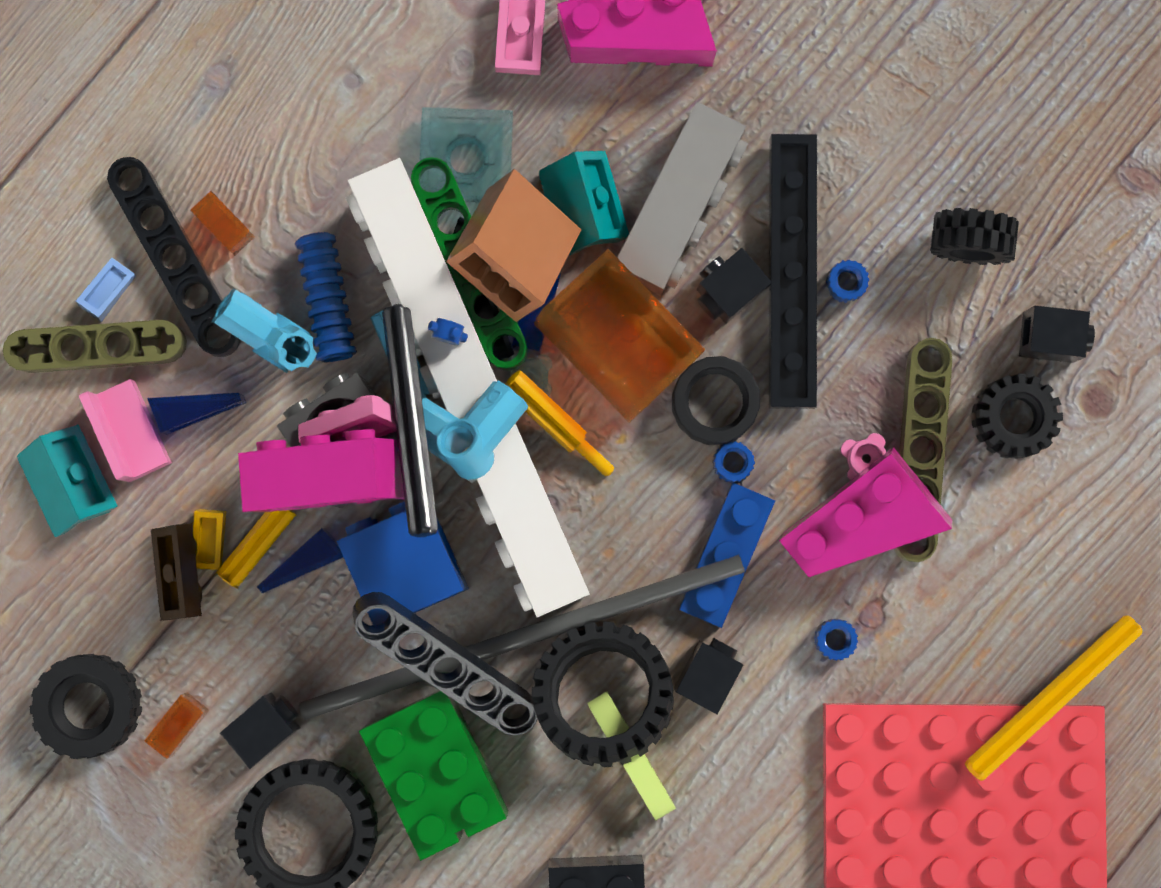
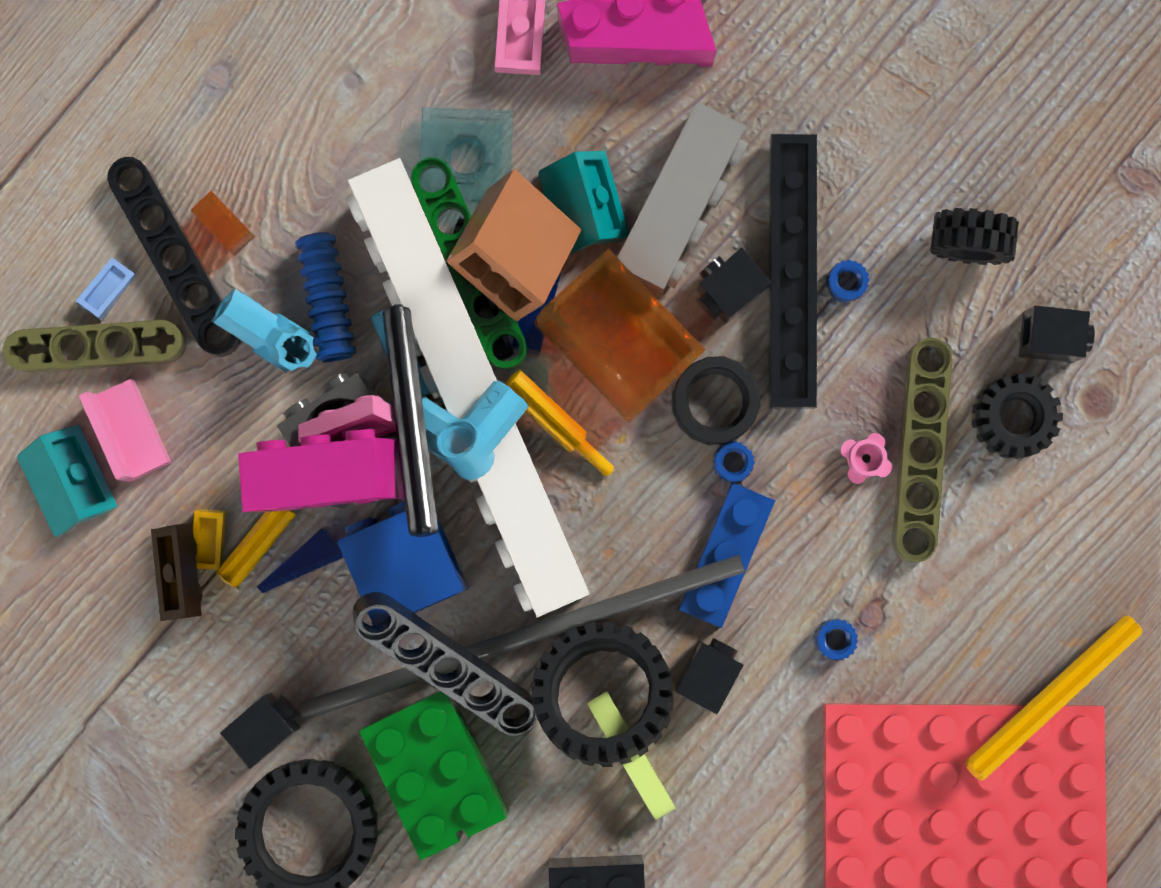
(49, 701): black tyre -> none
(176, 725): clear orange piece -> none
(183, 411): clear blue piece -> none
(447, 331): blue piece -> none
(866, 517): dark pink wedge -> none

